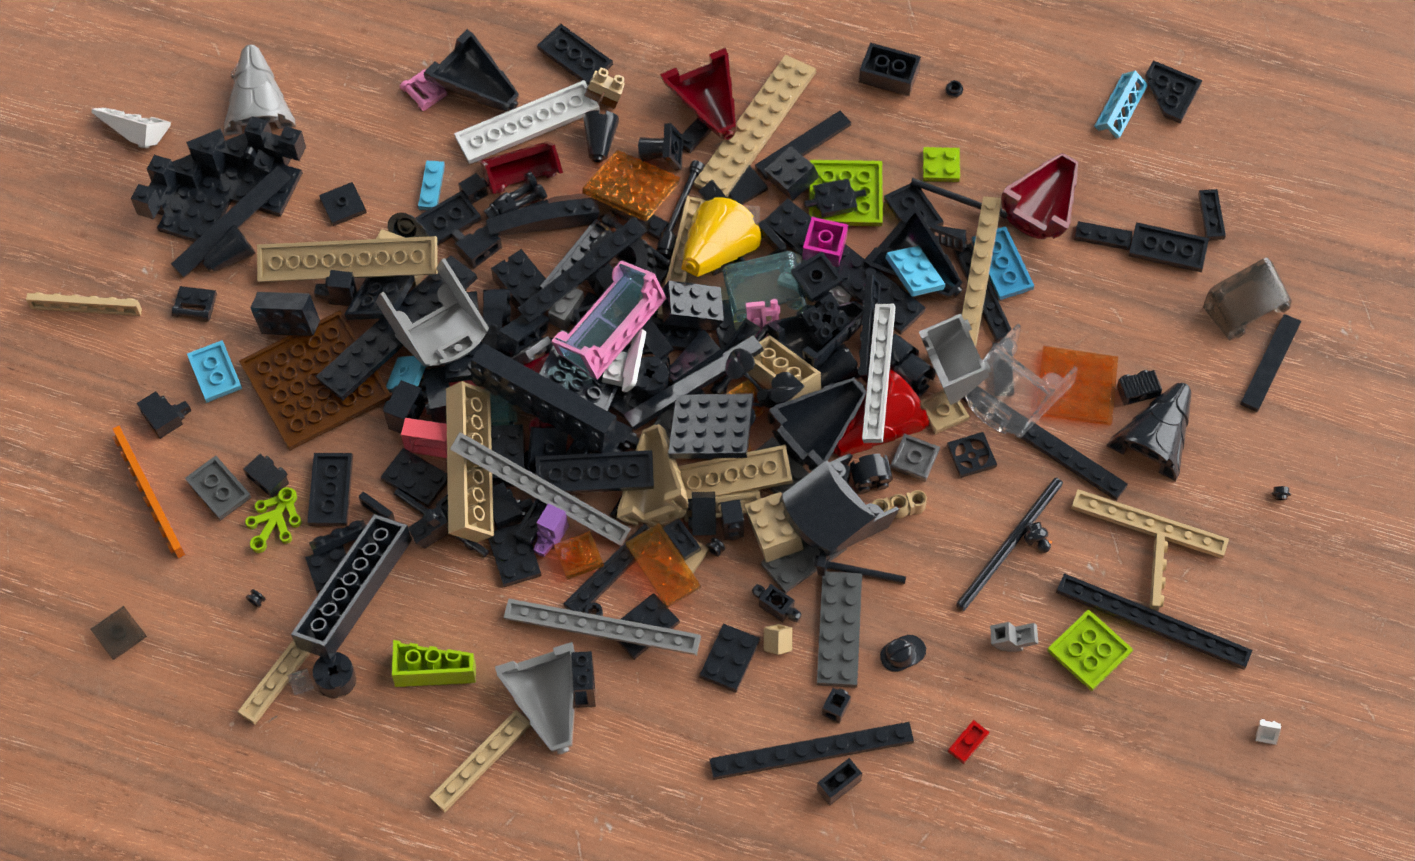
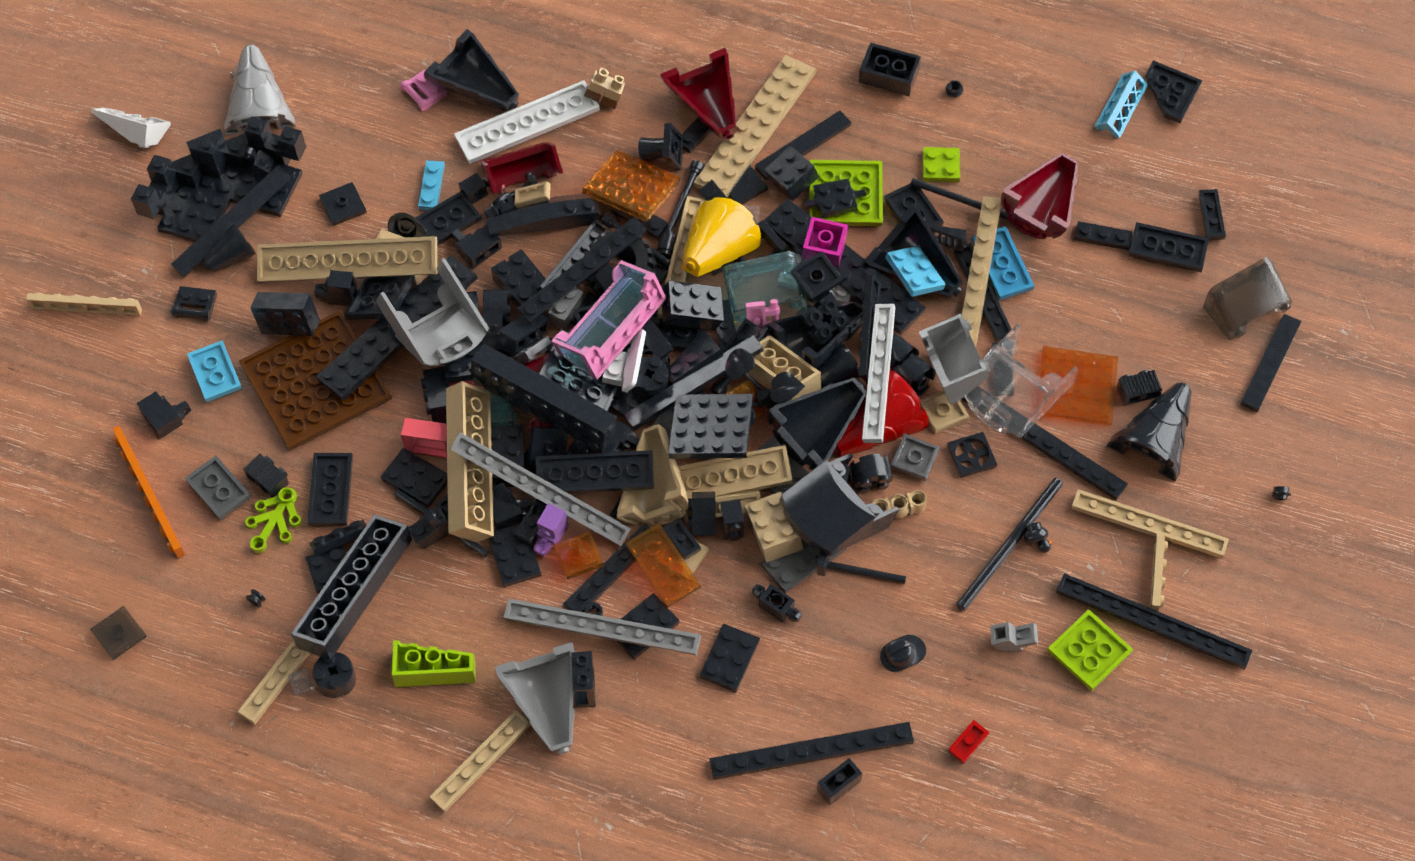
(375, 507): black tile -> none
(406, 402): black brick -> none
(407, 370): medium azure plate -> none
(532, 194): none -> tan plate
(573, 53): black plate -> none
(599, 133): black cone -> none
(715, 547): black bush -> none
(778, 639): tan panel -> none
(836, 697): black brick -> none
(839, 629): dark grey plate -> none
(1268, 732): white tile -> none

